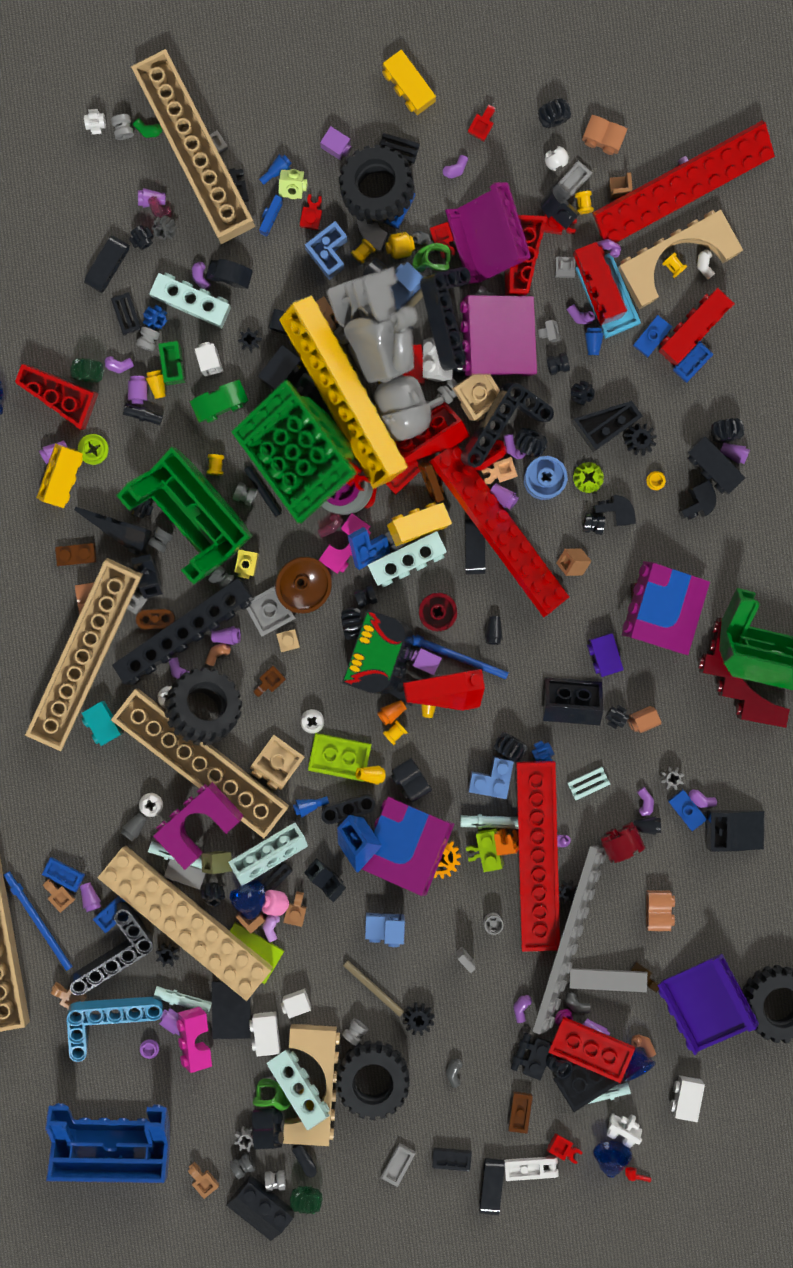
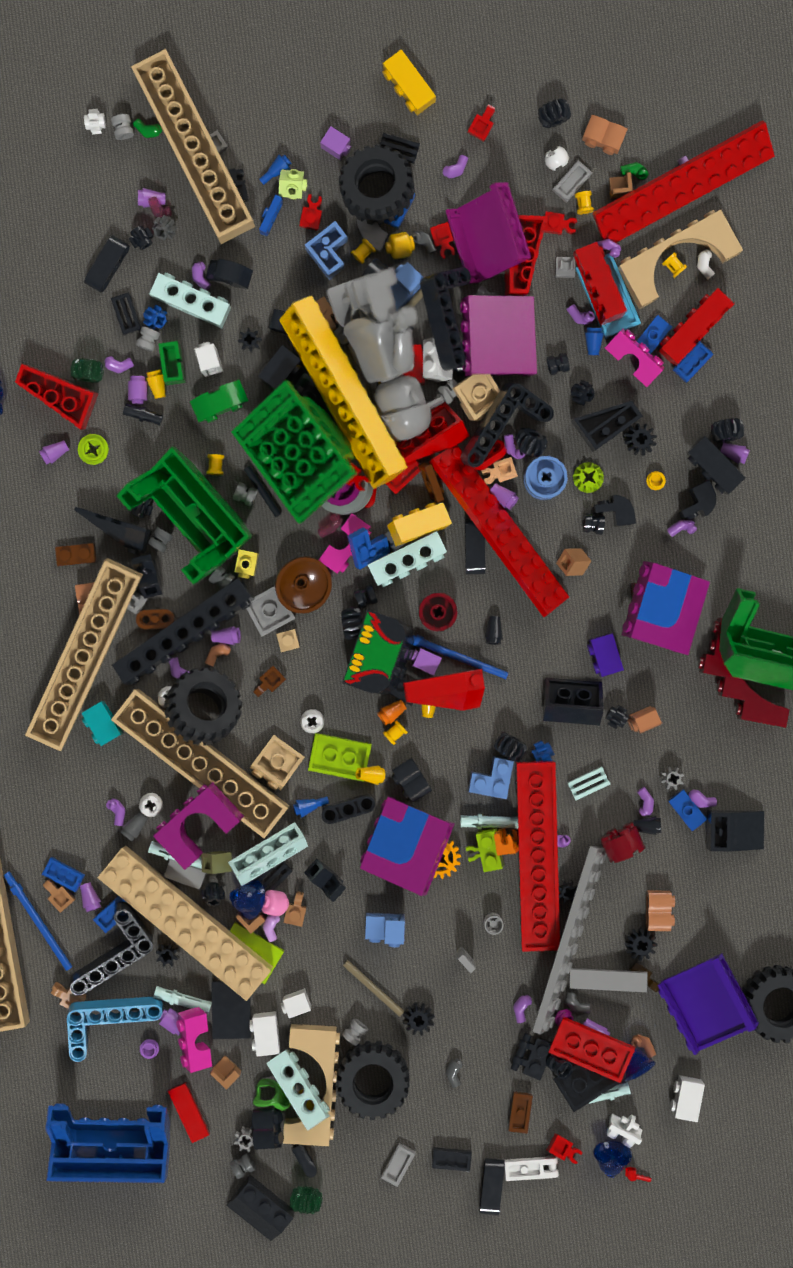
(60, 476): yellow brick -> none
(118, 809): none -> medium lavender arm
(188, 1112): none -> red tile
(203, 1182): medium nougat plate -> none
(225, 1072): none -> medium nougat panel
(270, 1180): light grey wheel -> none
(357, 841): blue slope -> none
(421, 260): bright green piece -> none
(550, 332): light grey tile -> none
(556, 206): black brick -> none
(625, 344): none -> dark pink arch
(636, 169): none -> green arm
(647, 940): none -> black gear
(687, 525): none -> medium lavender arm

